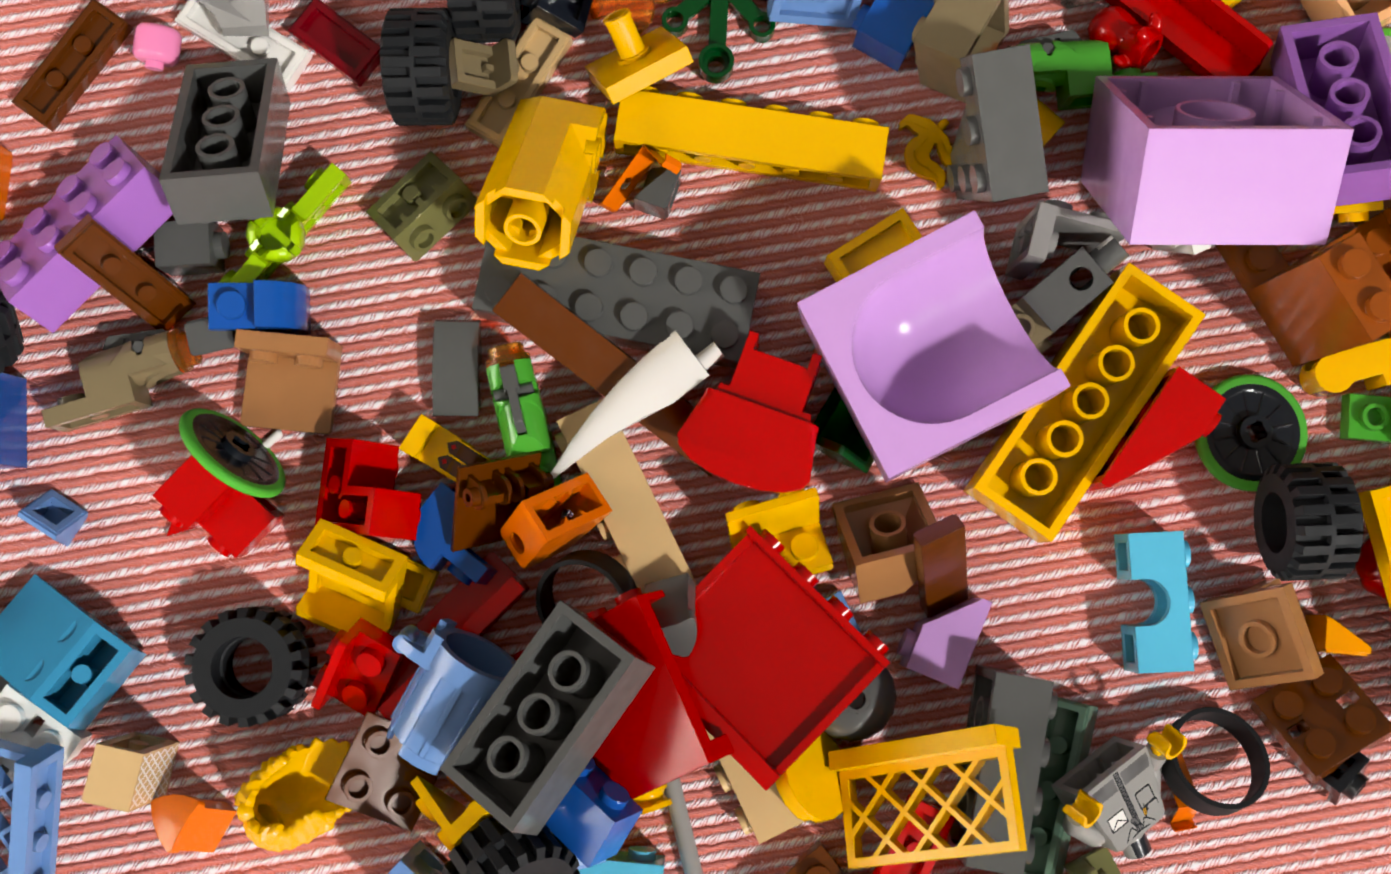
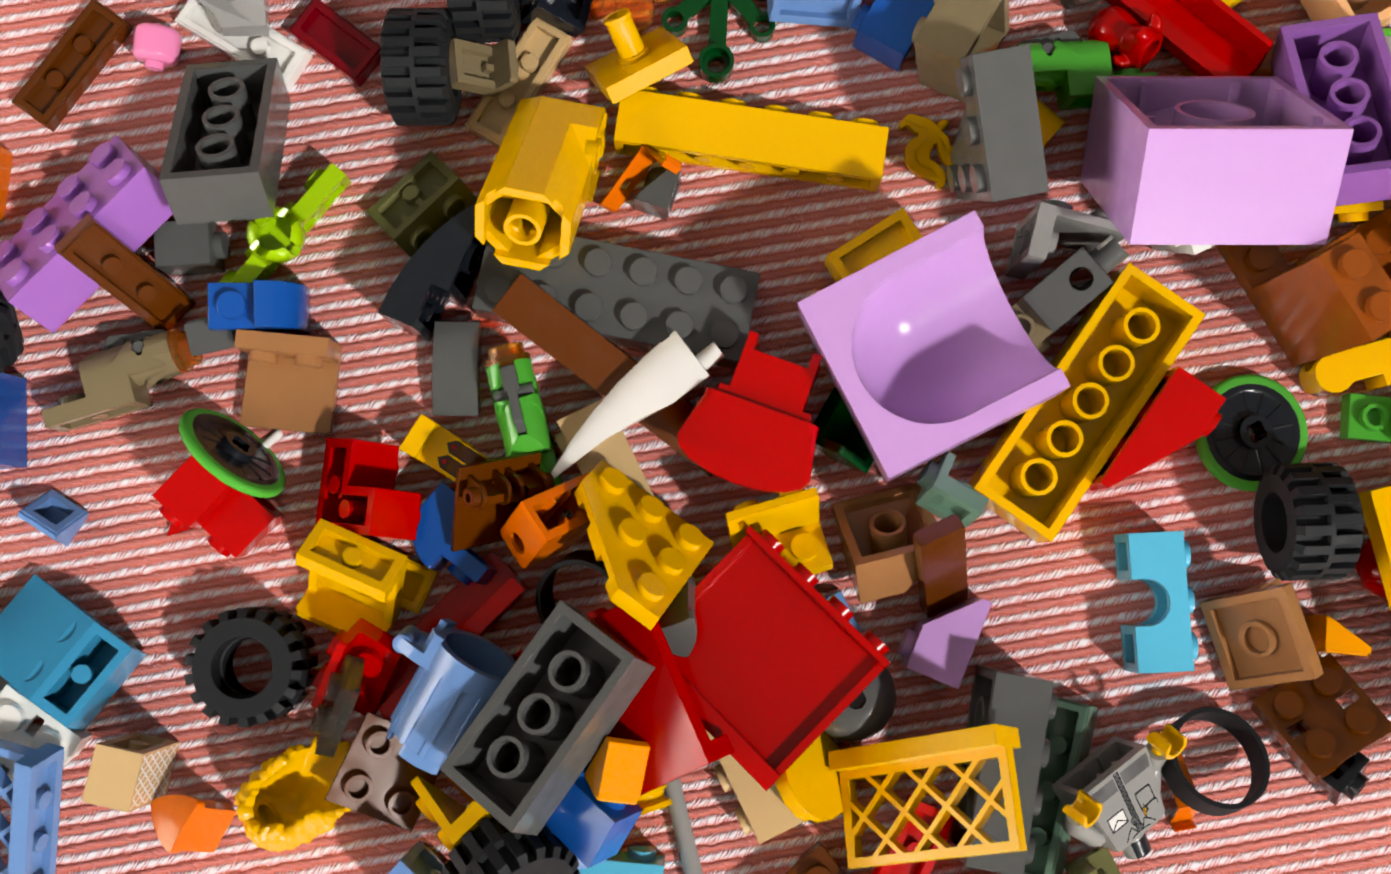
(341, 696): none -> clear smoke plate
(436, 274): none -> black slope
(618, 770): none -> light orange slope
(640, 541): none -> yellow plate
(948, 496): none -> sand green bracket

